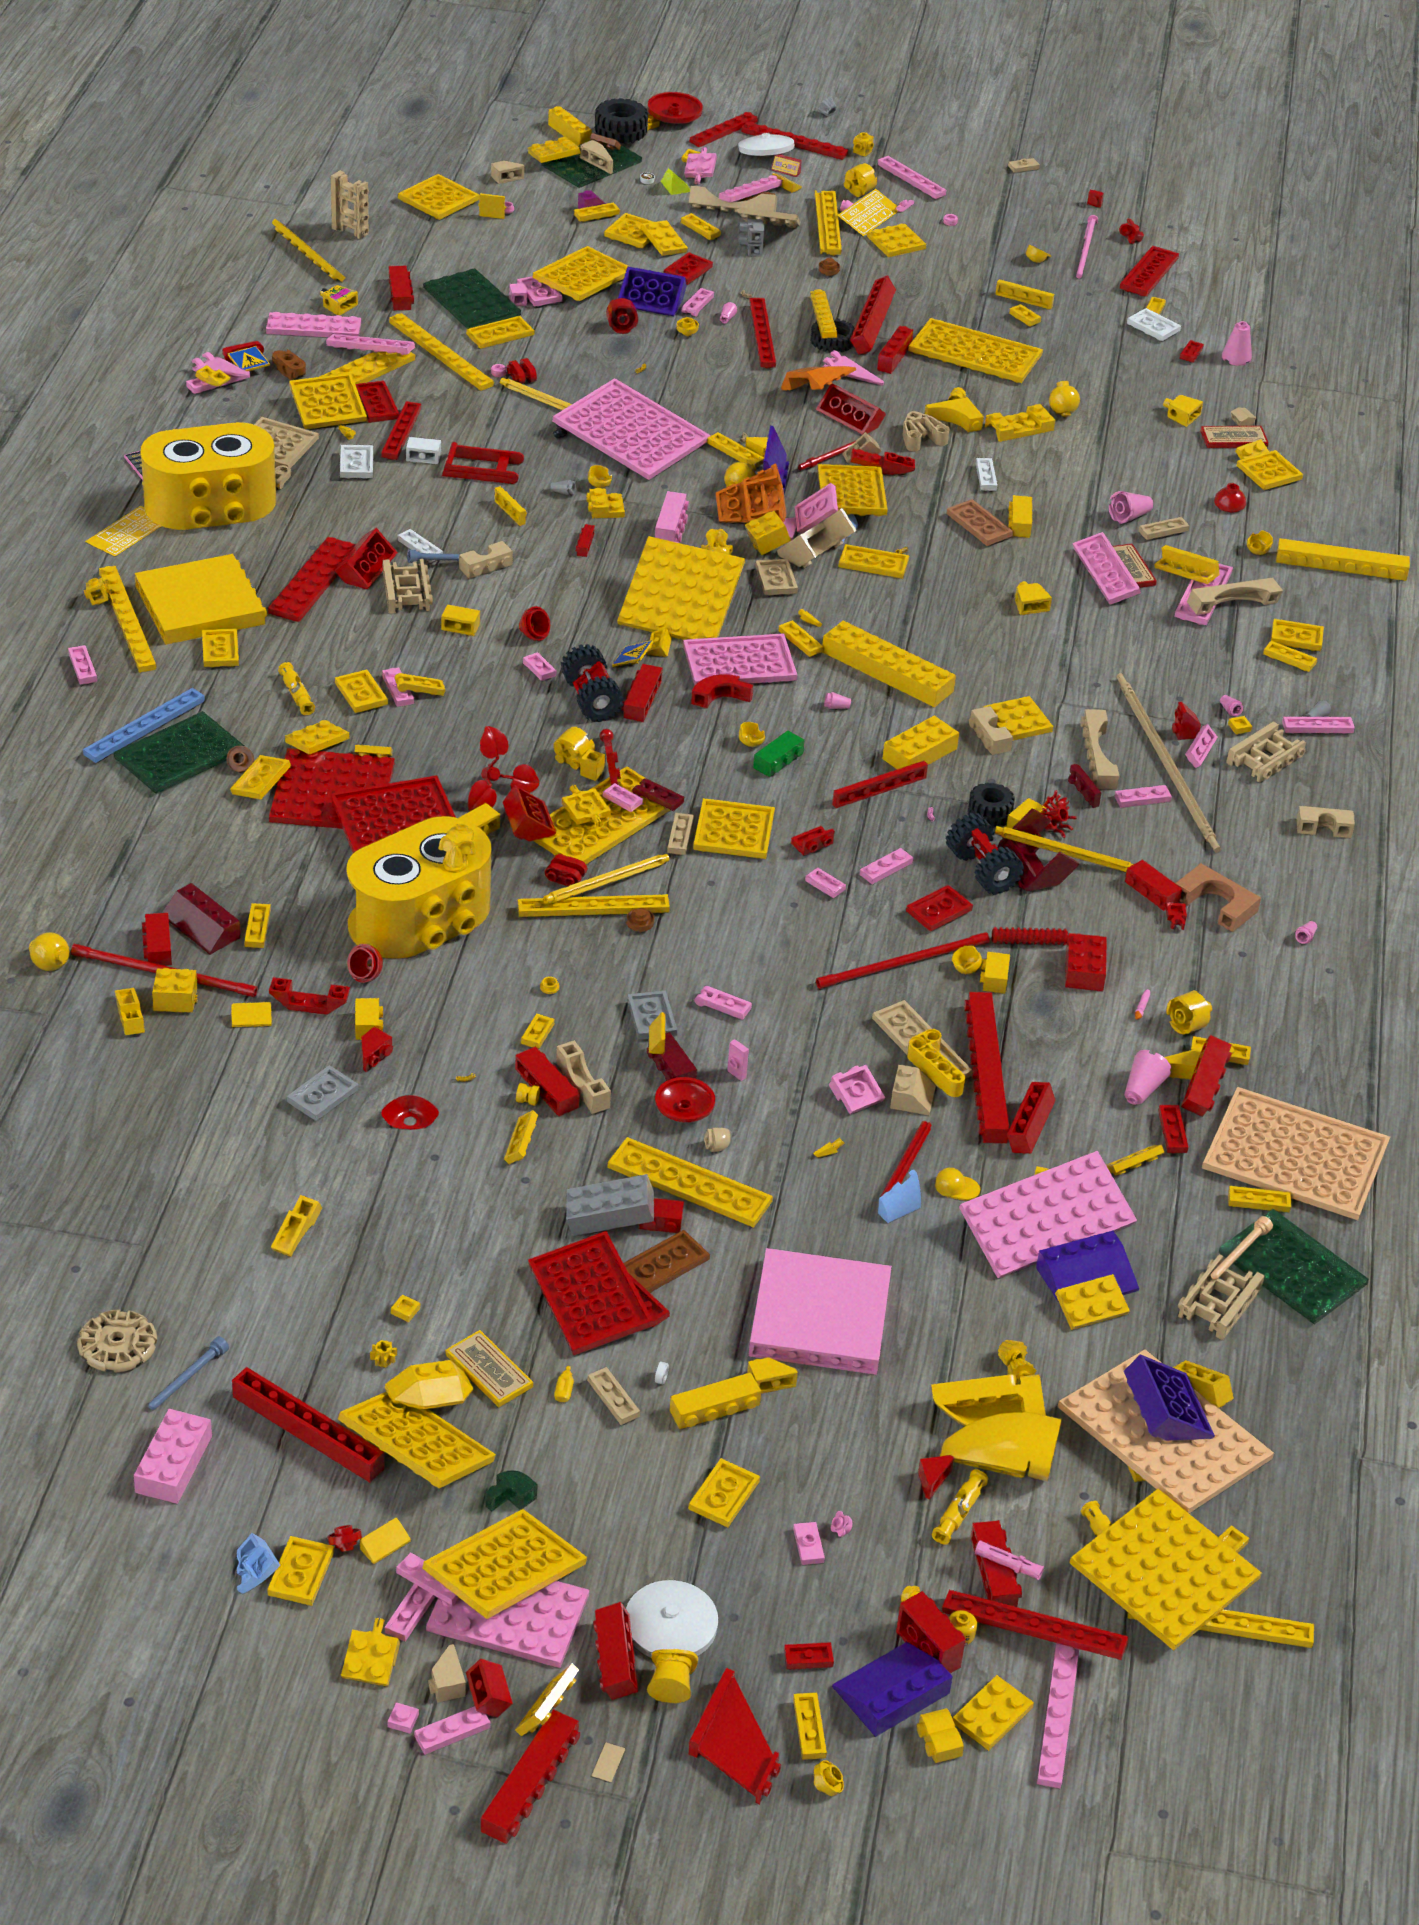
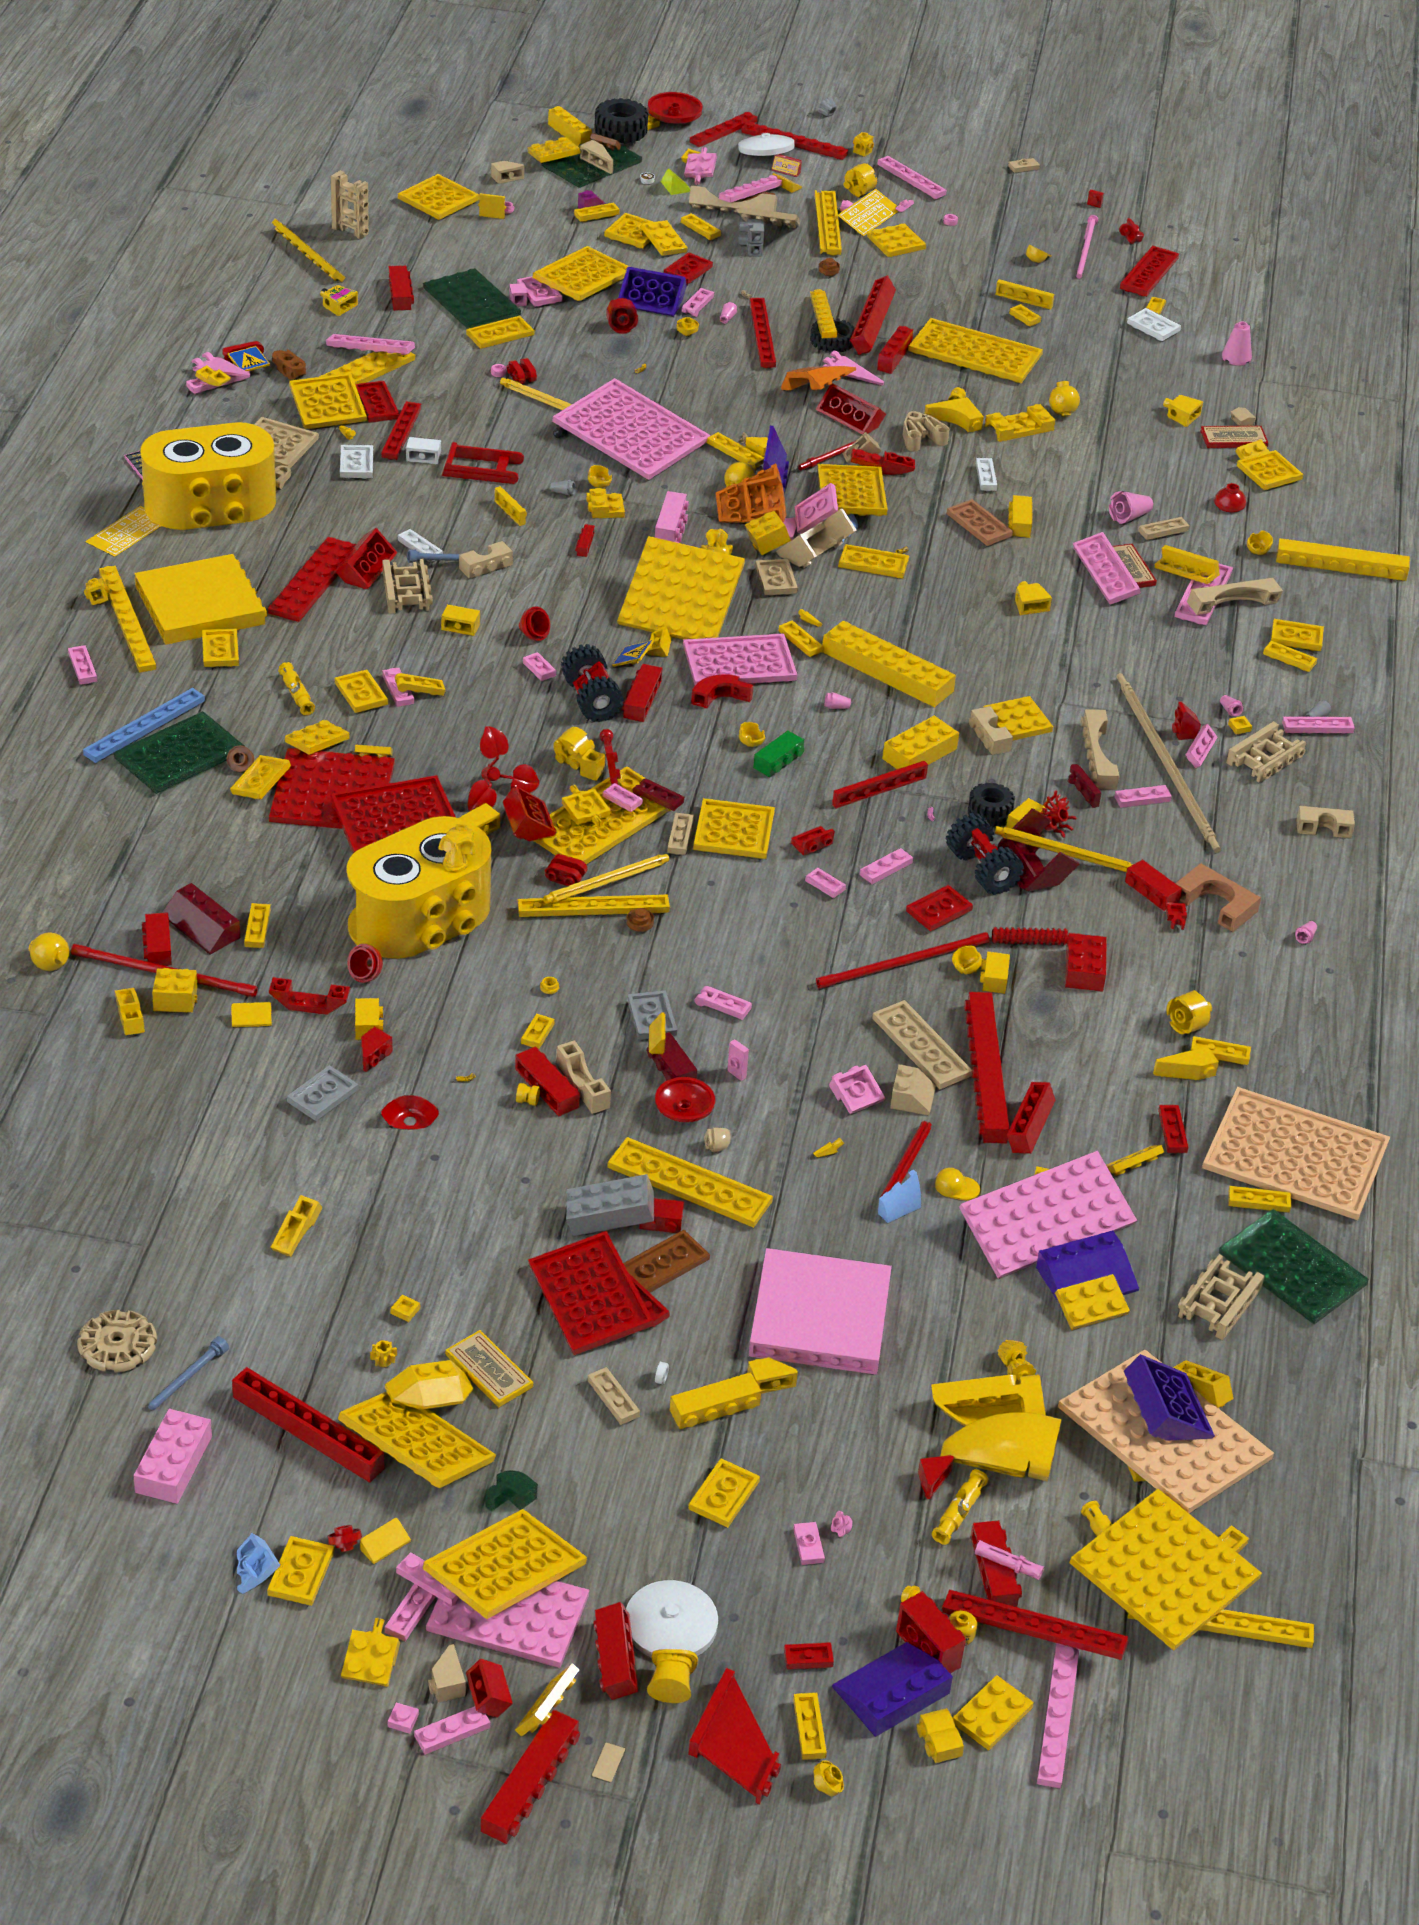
(312, 325): bright pink plate -> none
(441, 352): yellow plate -> none
(521, 1137): yellow plate -> none
(564, 1386): yellow piece -> none
(925, 1055): yellow beam -> none
(1142, 1004): bright pink piece -> none
(1146, 1076): bright pink cone -> none
(1191, 351): red plate -> none
(1206, 1076): red brick -> none
(1261, 1227): light nougat piece -> none

